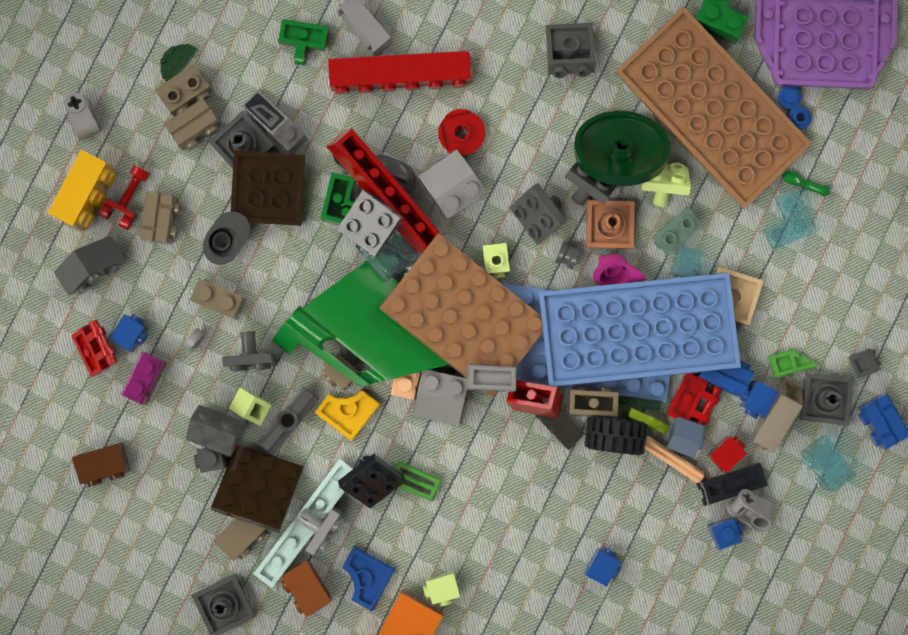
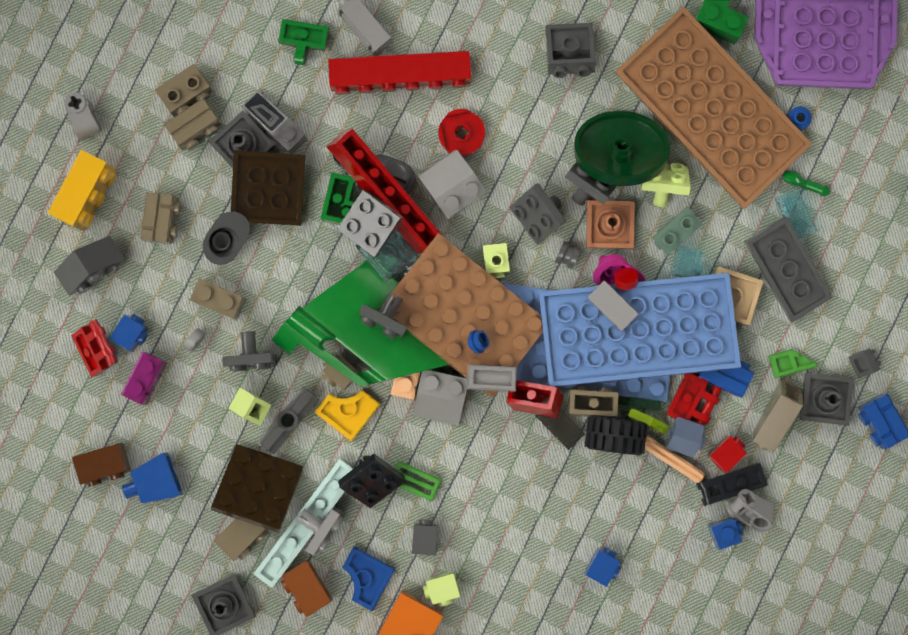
(107, 208): red bar -> none
(154, 480): none -> blue torso
(176, 59): clear green tile -> none
(209, 460): dark grey brick -> none
(215, 430): flat silver slope -> none
(384, 317): none -> dark grey plate
(424, 537): none -> dark grey brick
(478, 341): none -> blue plate
(612, 306): none -> light grey tile
(626, 278): none -> red tile
(758, 399): blue brick -> none
(788, 269): none -> dark grey plate
(789, 97): blue plate -> none
(827, 464): clear light blue brick -> none

